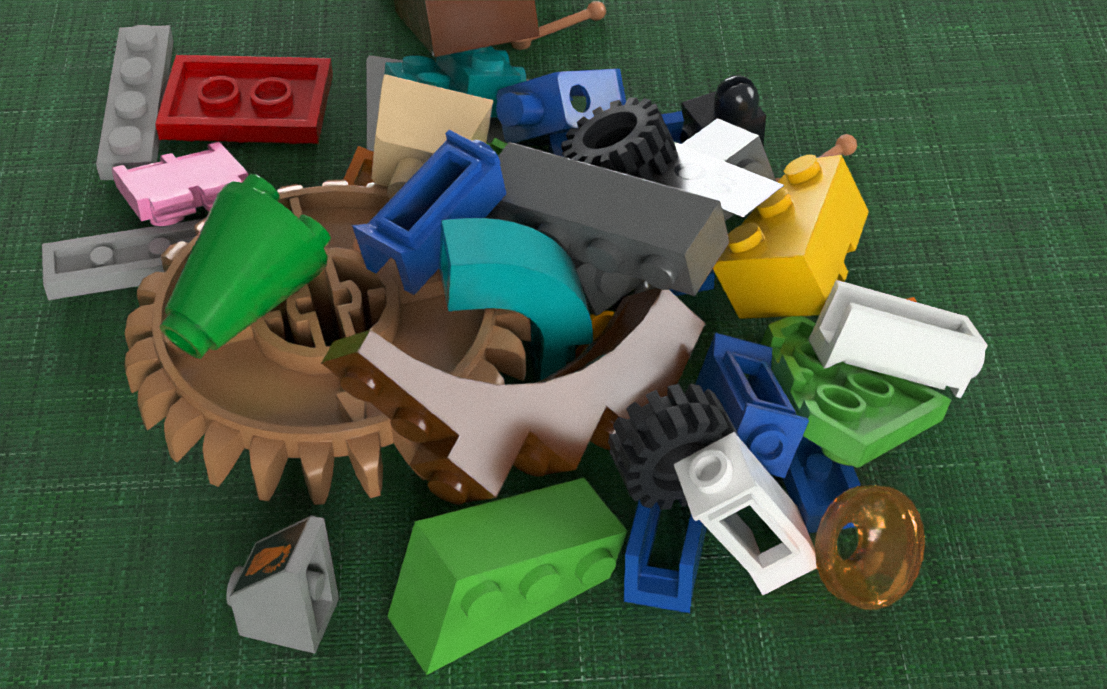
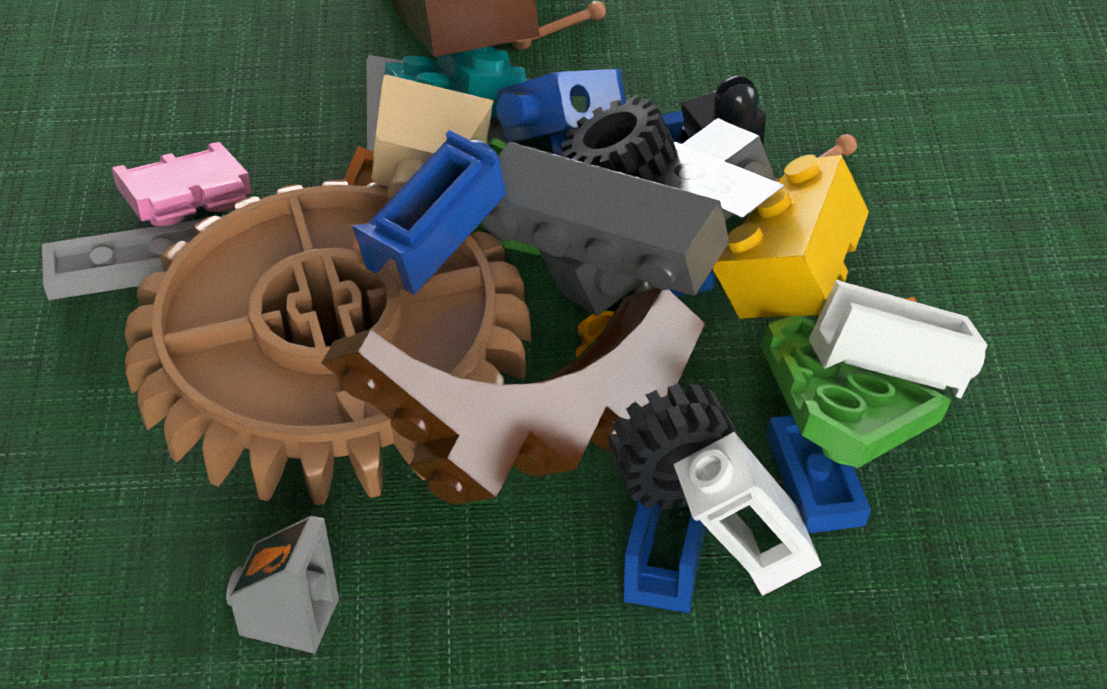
(135, 98): light grey plate -> none
(242, 266): green cone -> none
(245, 99): red plate -> none
(499, 567): bright green wedge -> none
(521, 271): teal arch -> none
(754, 404): blue window -> none
(887, 547): clear orange piece -> none

